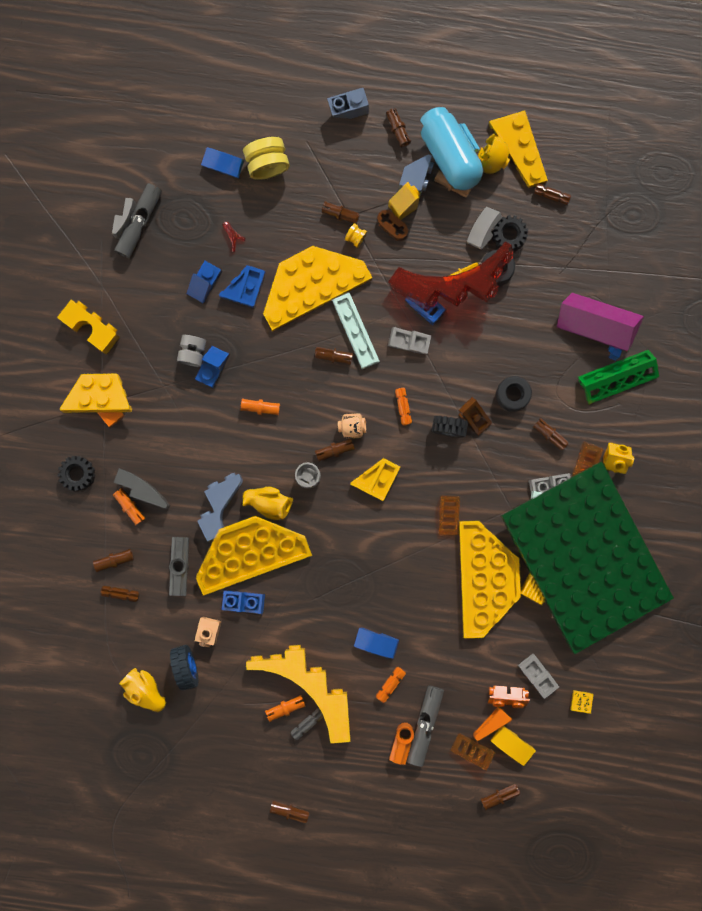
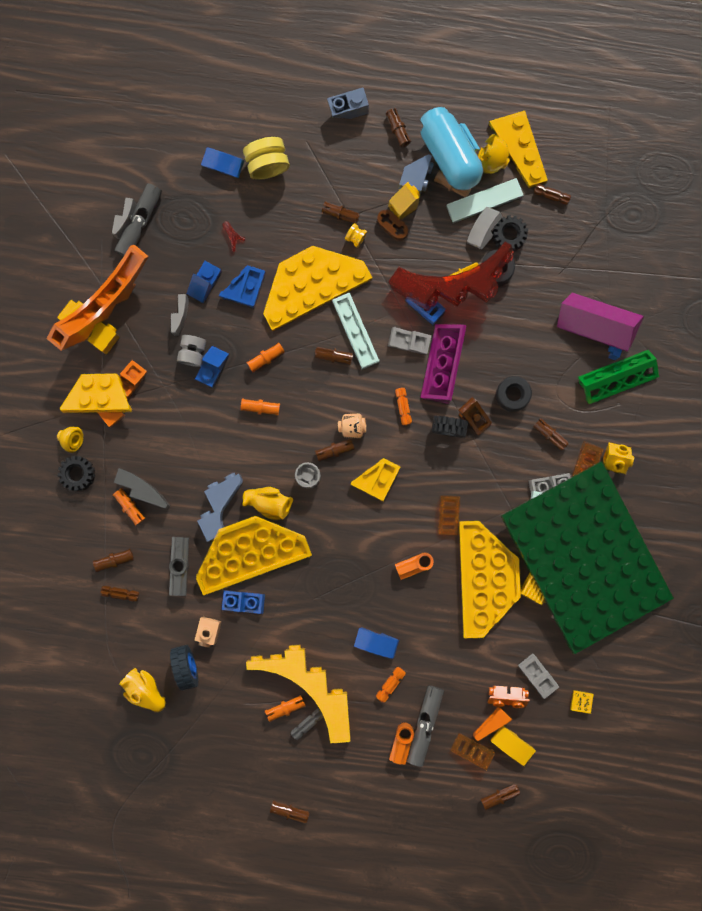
(70, 439): none -> yellow brick
(99, 306): none -> orange arch
(132, 377): none -> orange slope
(178, 319): none -> light grey slope
(265, 357): none -> orange pin
(412, 566): none -> orange piece
(443, 362): none -> magenta slope
(489, 198): none -> light aqua tile

